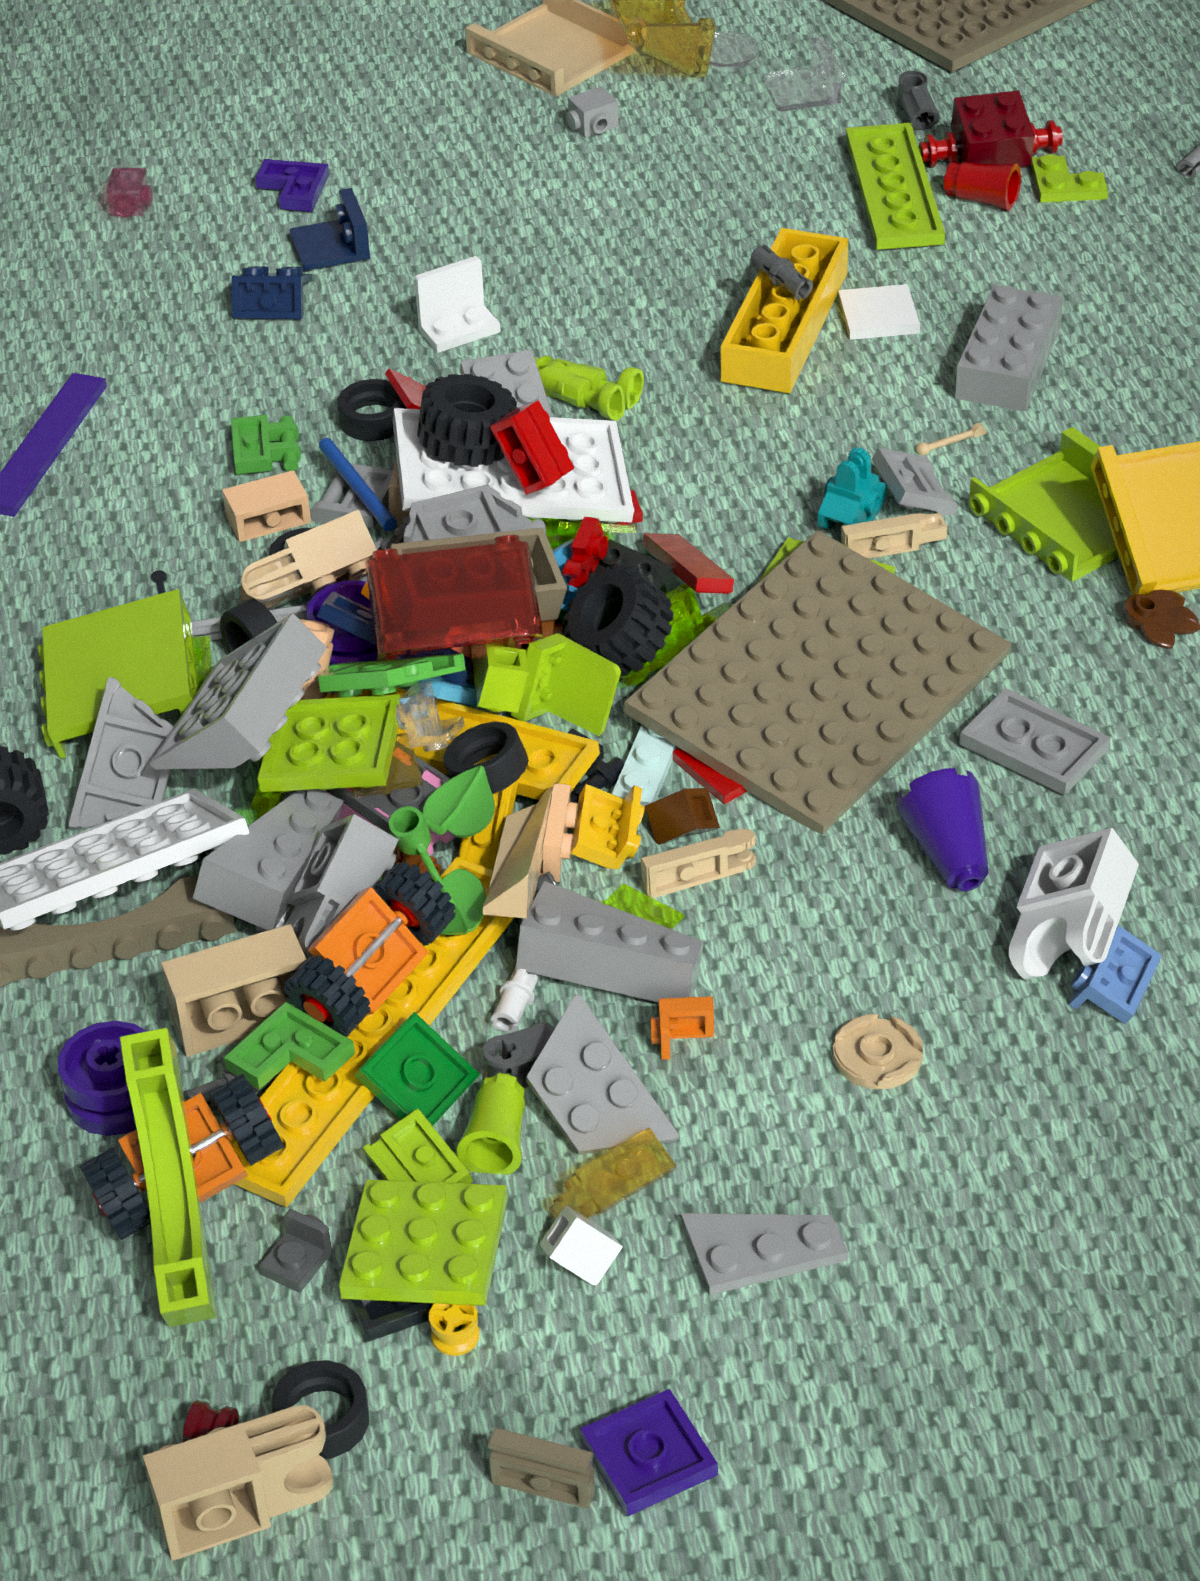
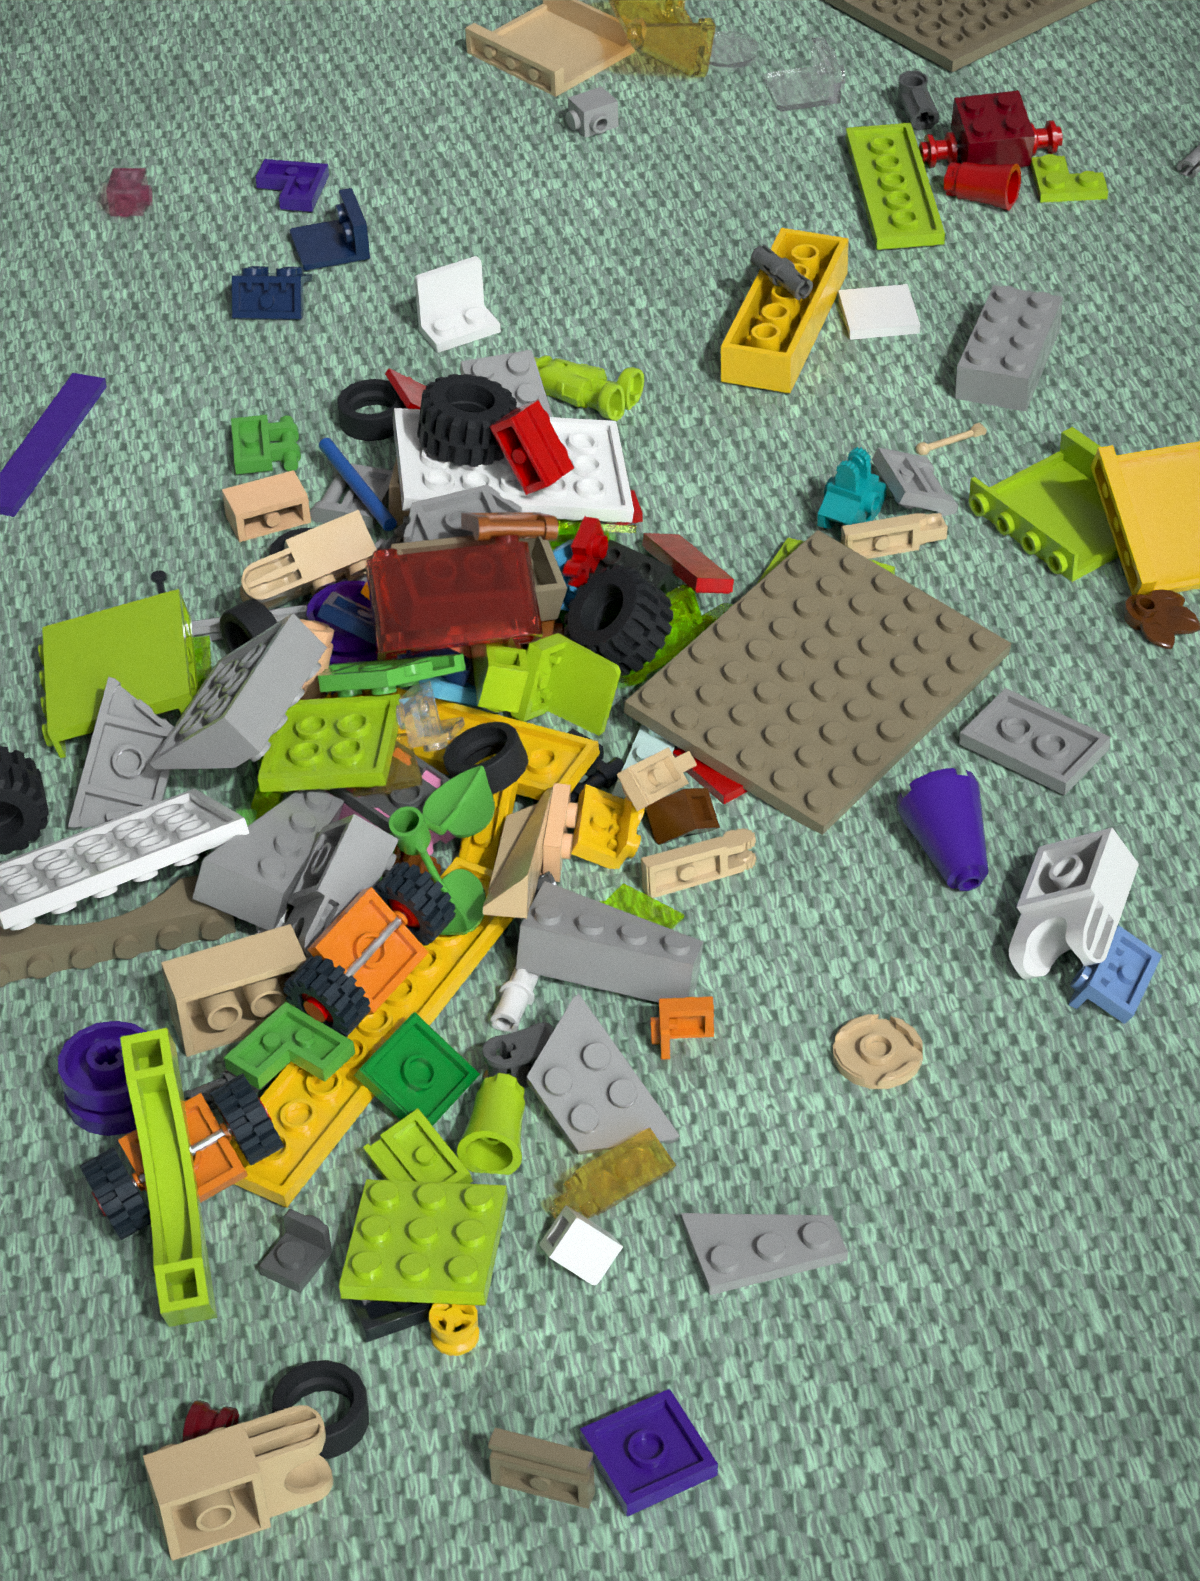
(497, 524): none -> dark orange plate
(655, 777): none -> tan hinge

